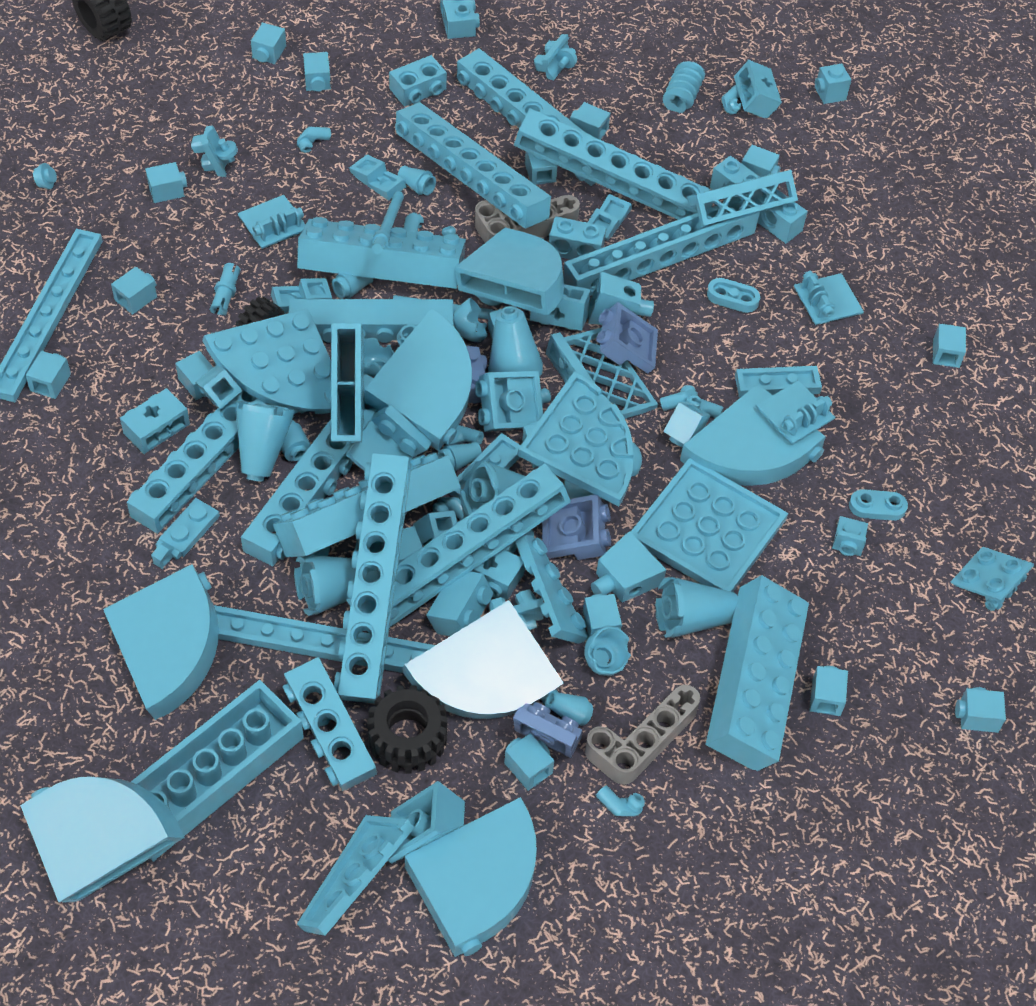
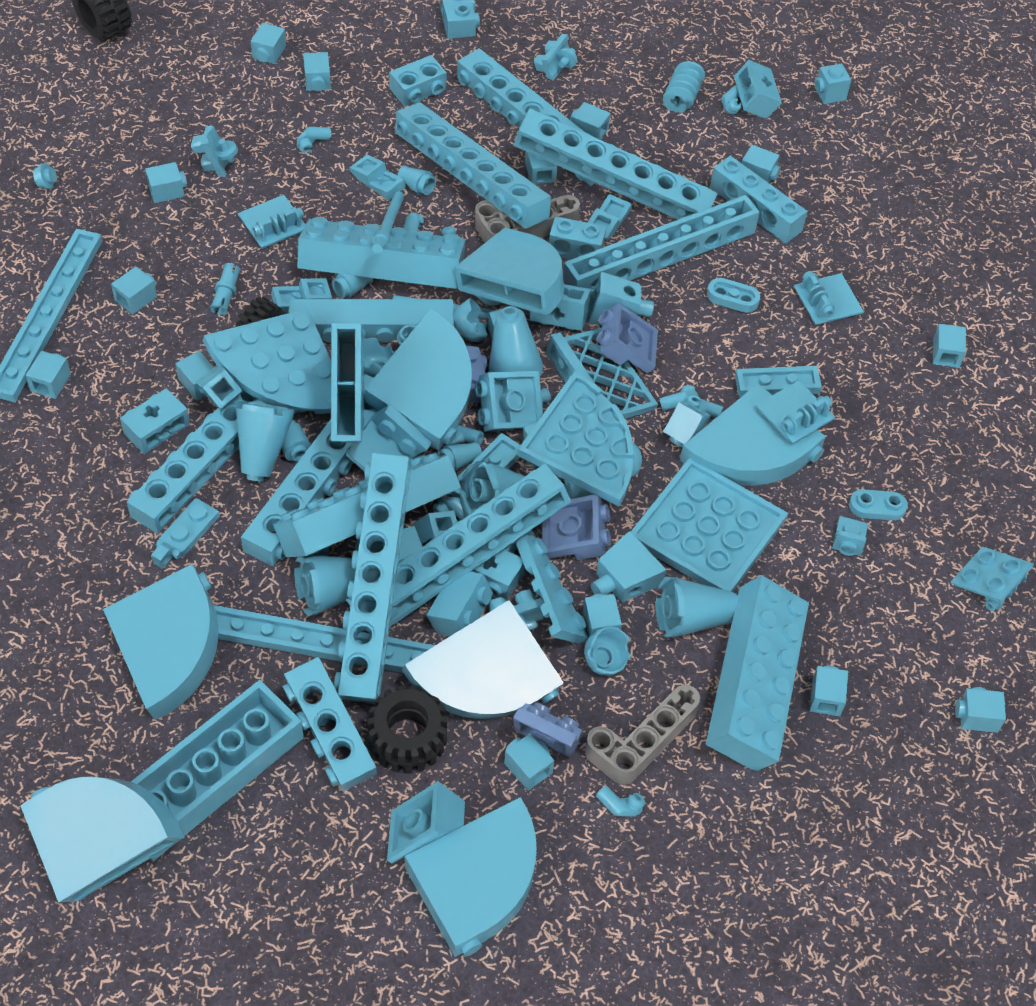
(357, 865): medium azure wing -> none
(570, 705): medium azure cone -> none
(737, 189): medium azure fence -> none

